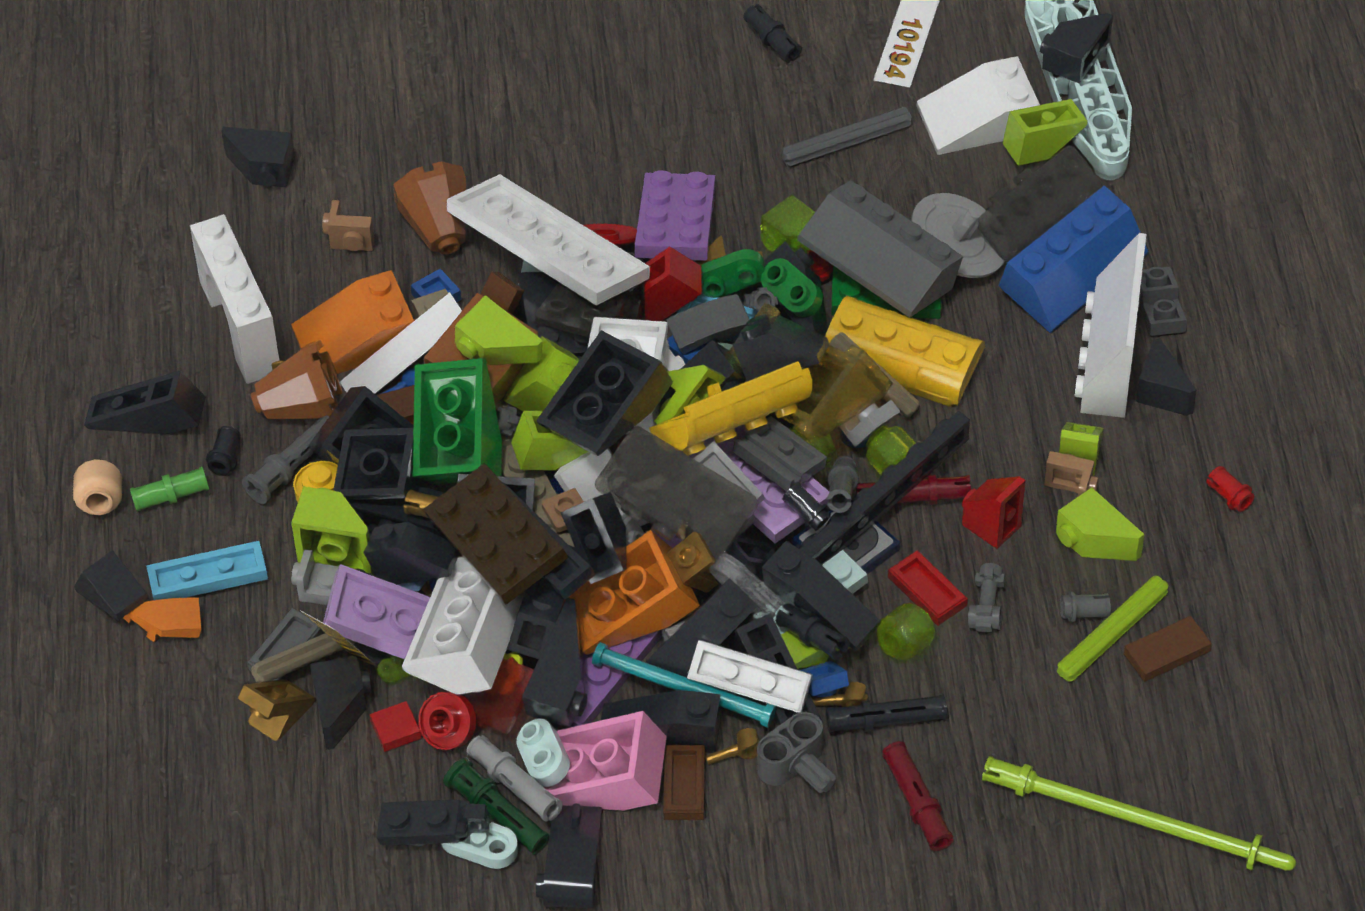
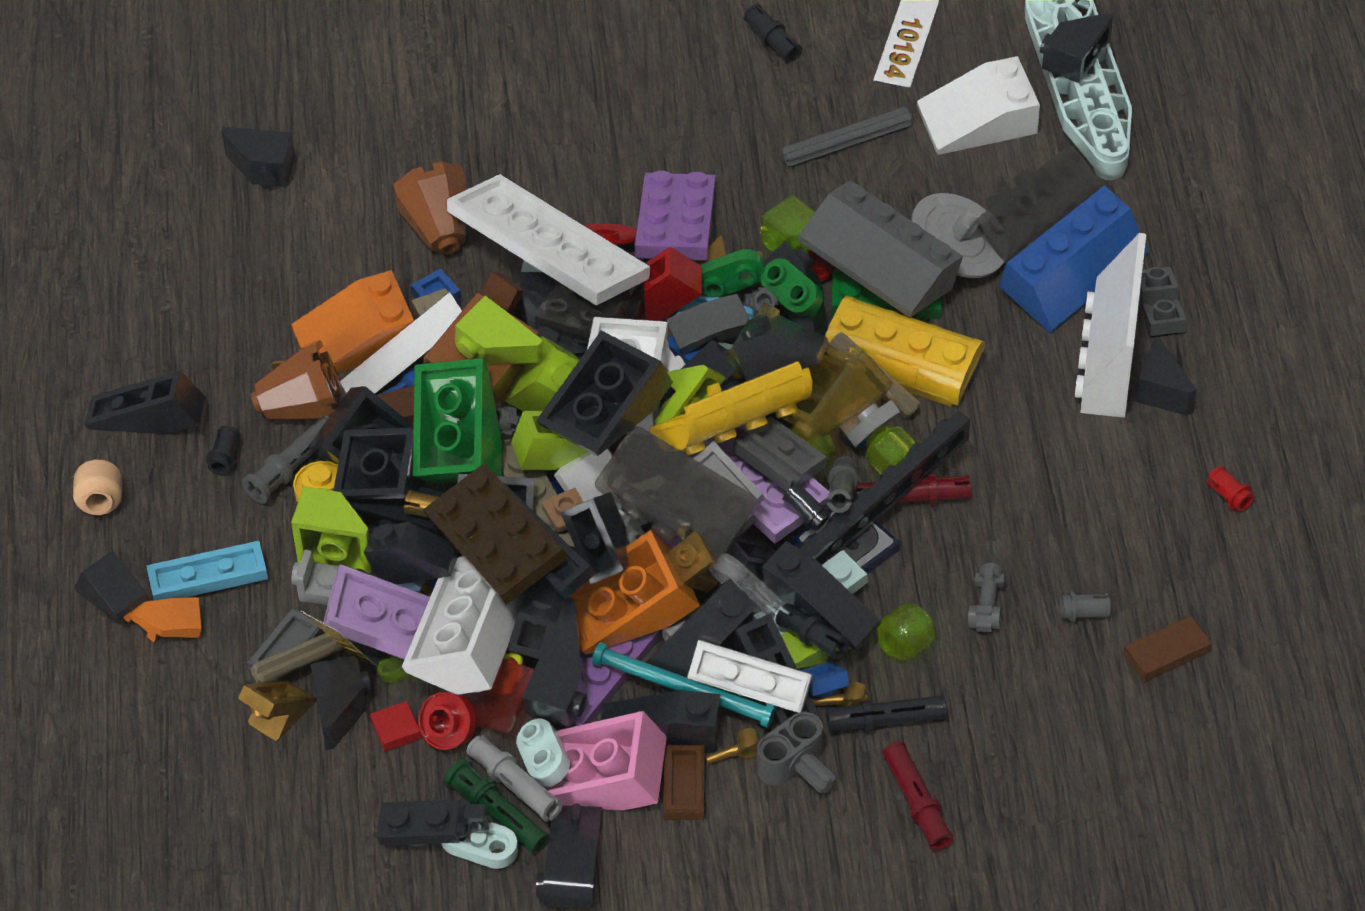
(169, 489): bright green pin -> none
(231, 283): white arch -> none
(347, 231): medium nougat bracket -> none
(927, 587): red tile -> none
(995, 509): red slope -> none
(1026, 780): lime bar -> none
(1041, 130): lime slope -> none
(1070, 473): medium nougat bracket -> none
(1081, 441): lime slope -> none
(1098, 529): lime slope -> none
(1112, 628): lime axle -> none

